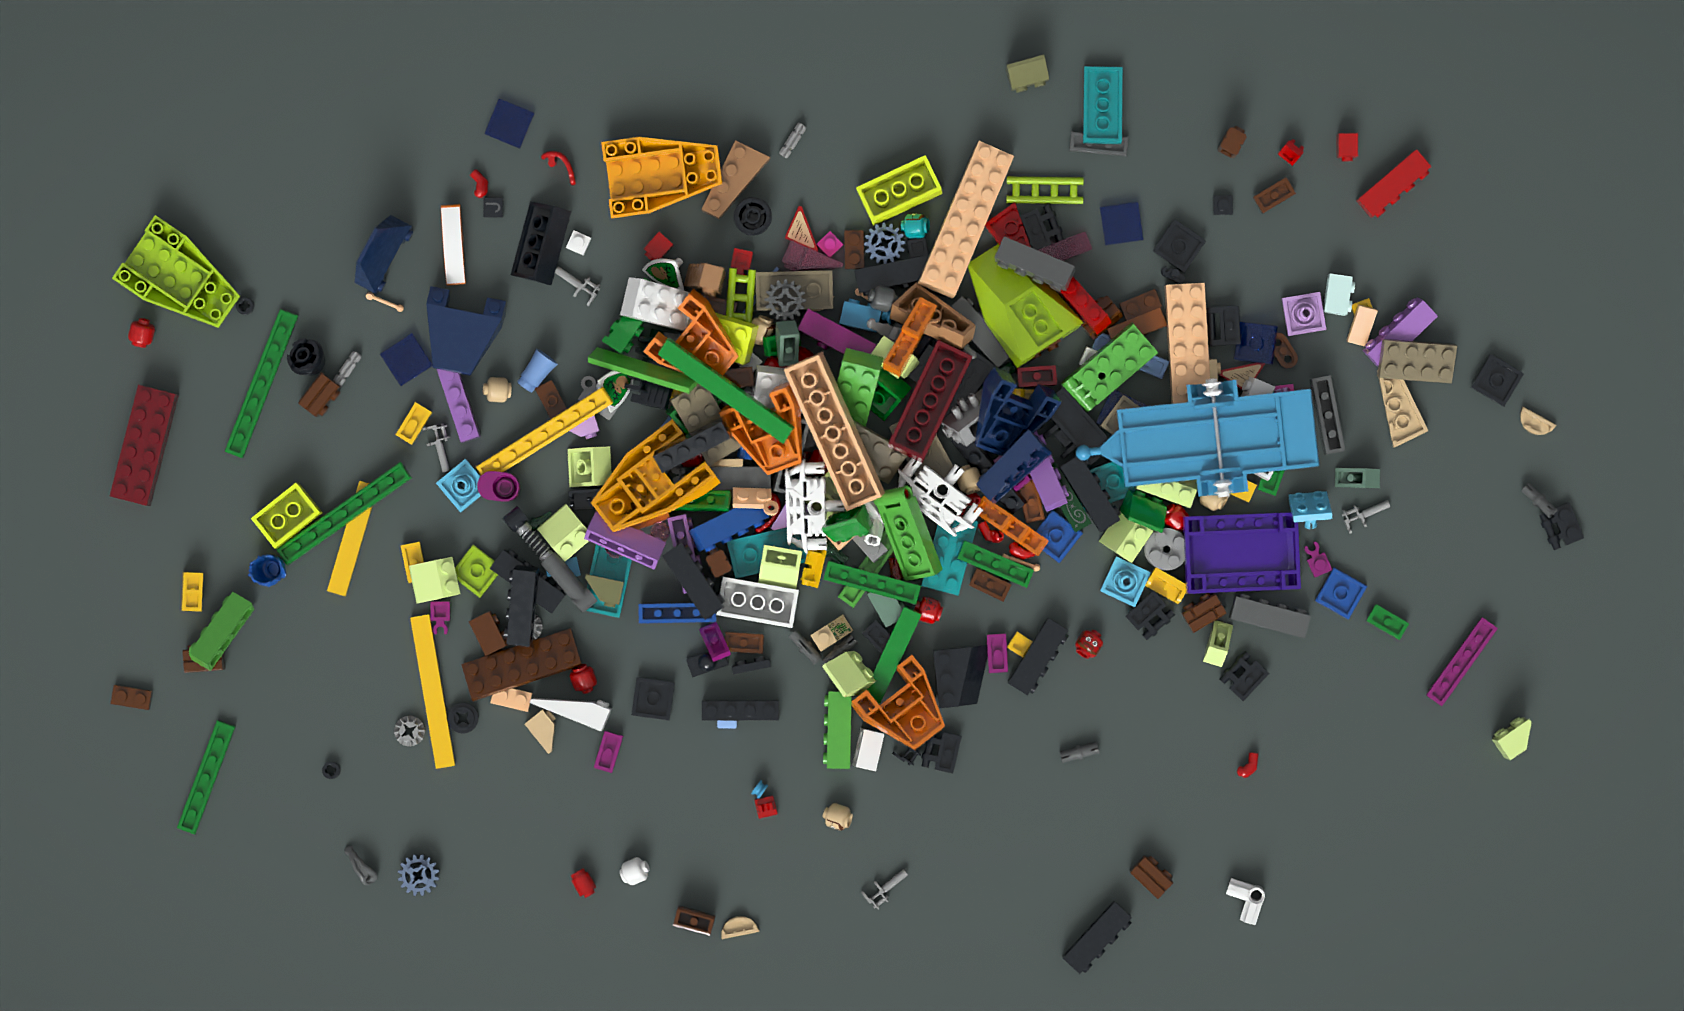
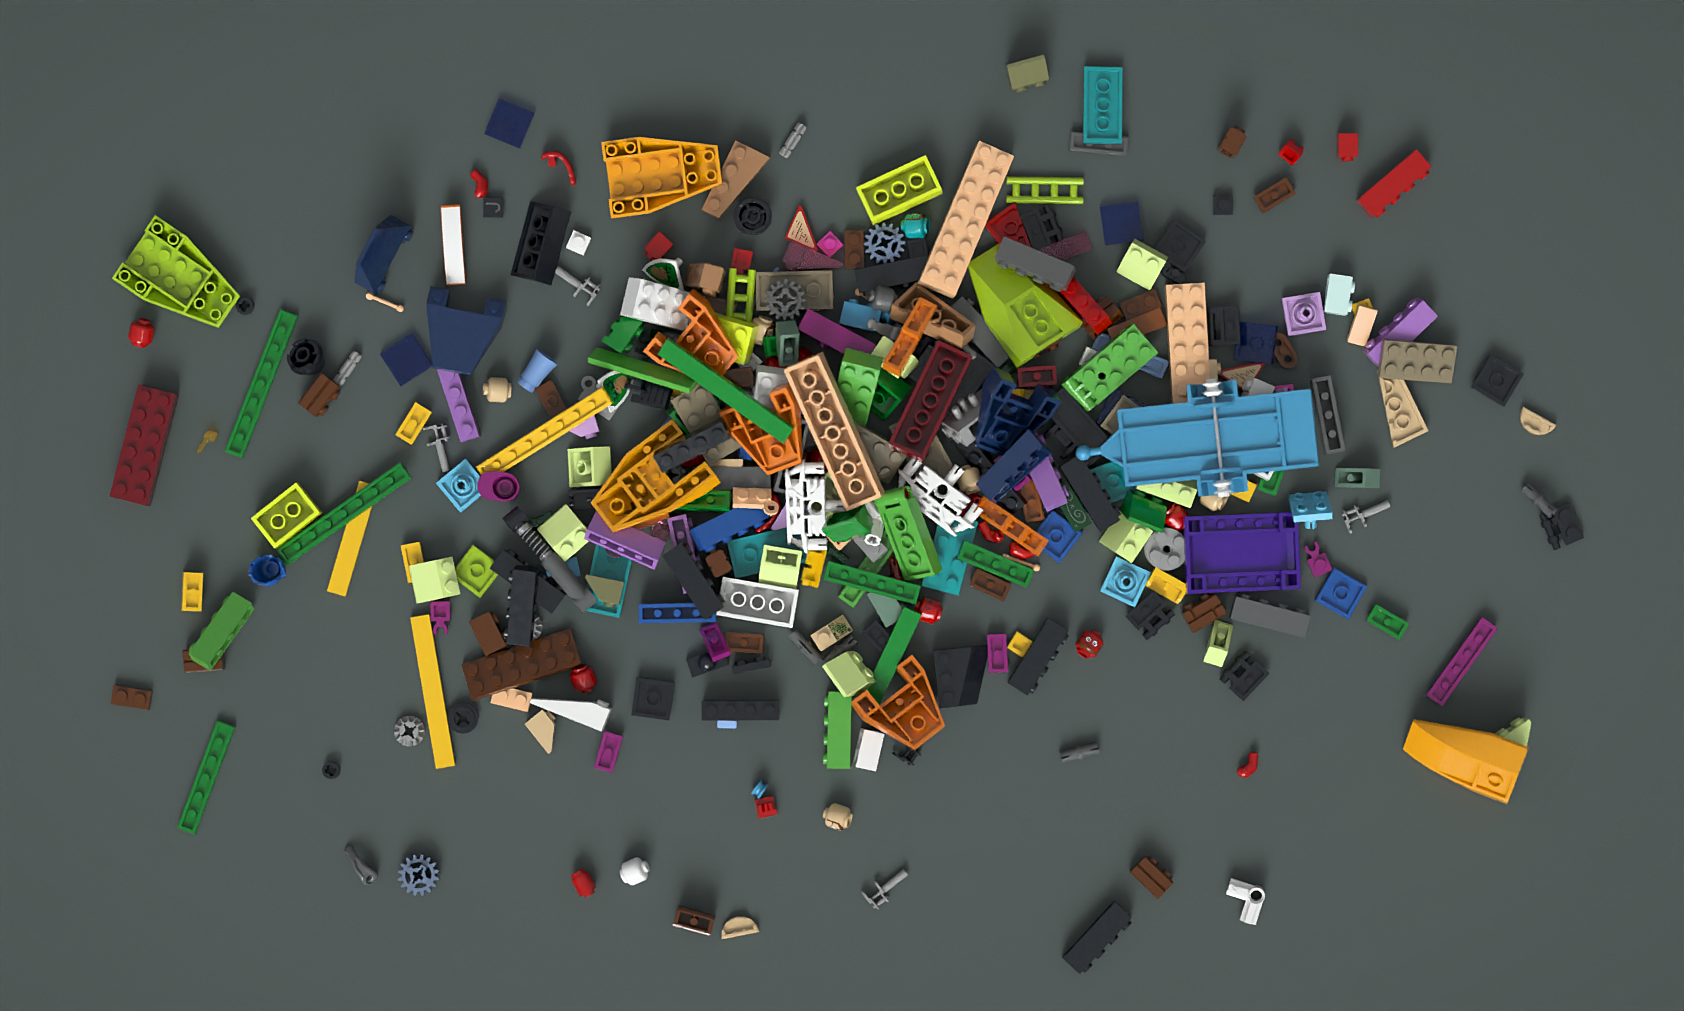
(209, 436): none -> clear yellow hand
(947, 752): black plate -> none
(1142, 264): none -> yellowish green slope
(1468, 757): none -> light orange wedge

